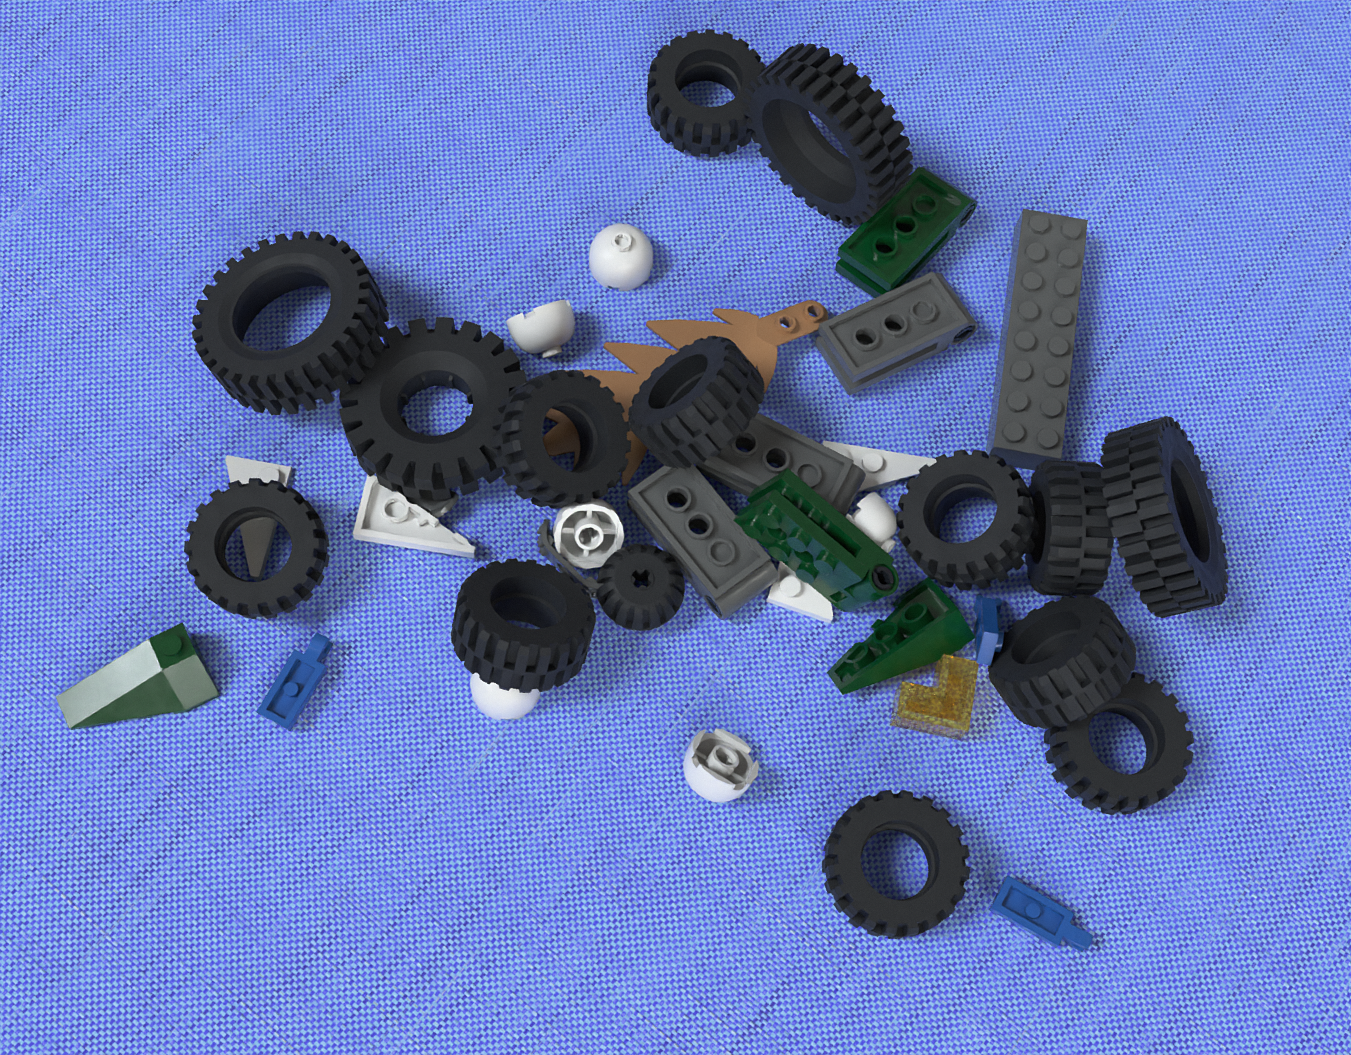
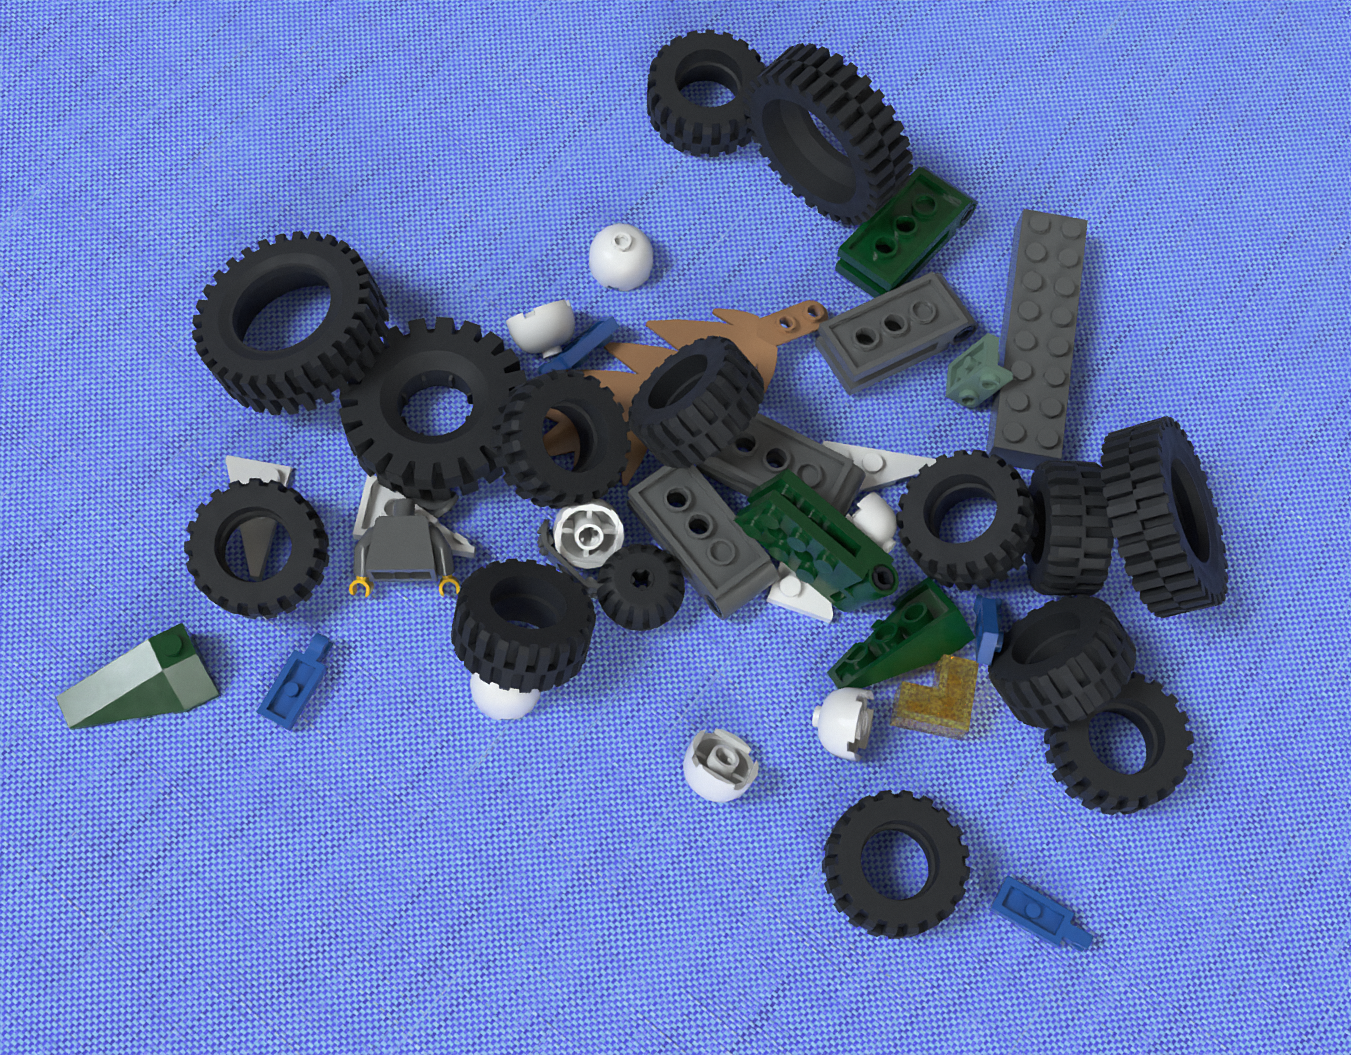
(402, 550): none -> dark grey torso
(576, 351): none -> blue plate
(844, 722): none -> white cylinder
(976, 373): none -> sand green bracket

